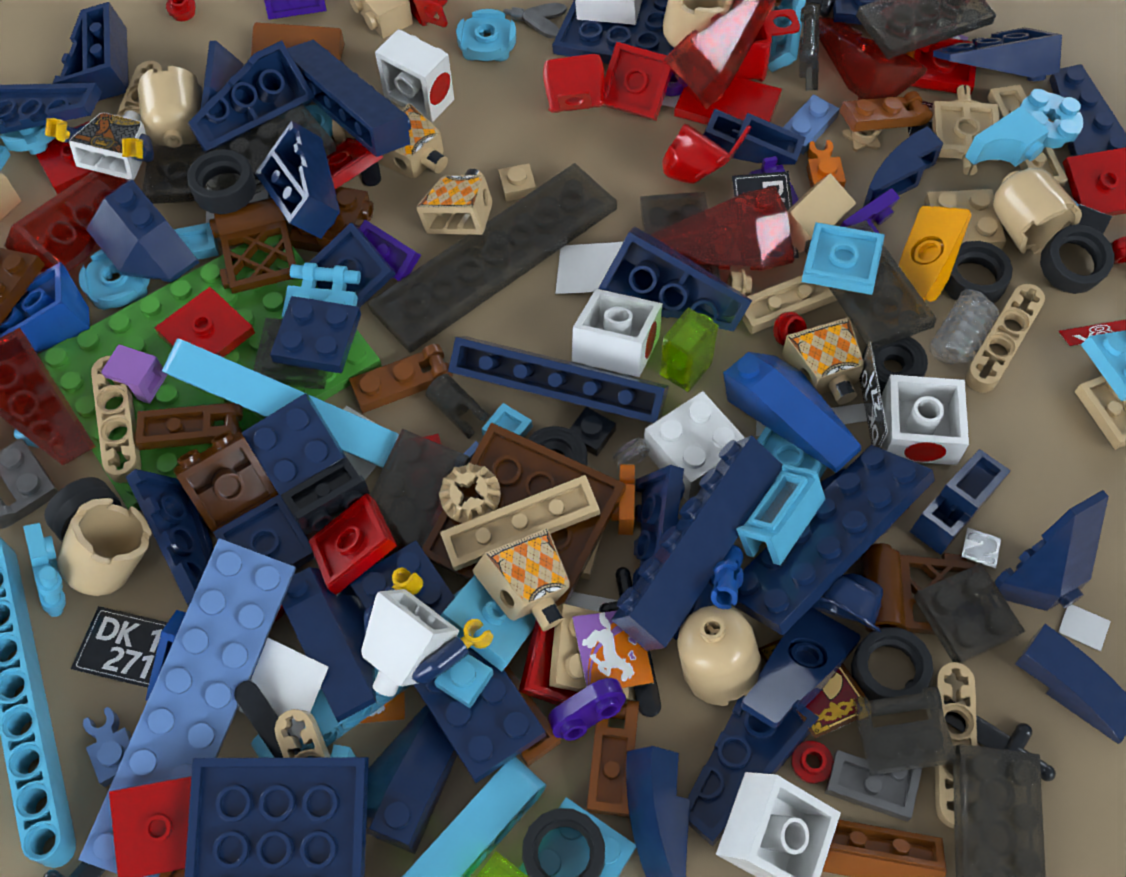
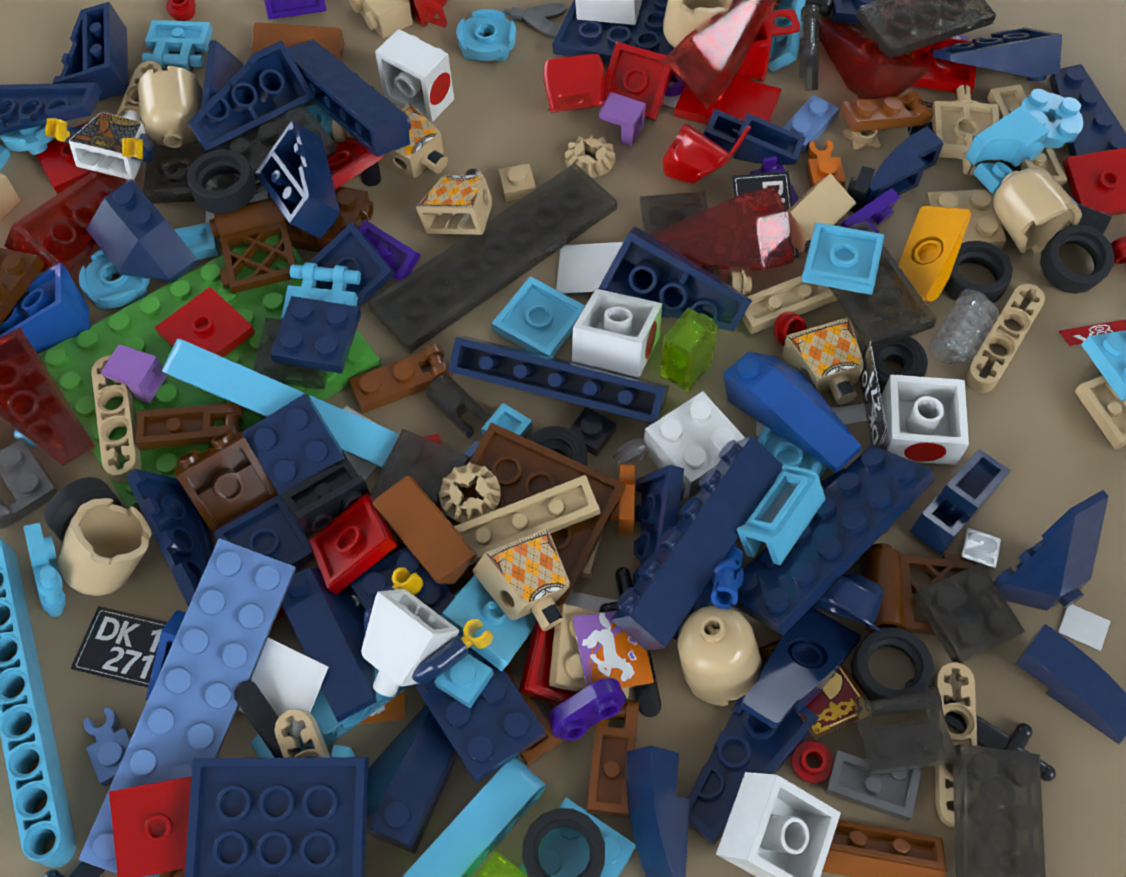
(178, 36): none -> medium azure plate
(425, 531): none -> dark orange slope
(538, 318): none -> medium azure plate
(603, 153): none -> tan gear
(627, 114): none -> medium lavender panel
(859, 187): none -> black plate
(992, 174): none -> medium azure plate

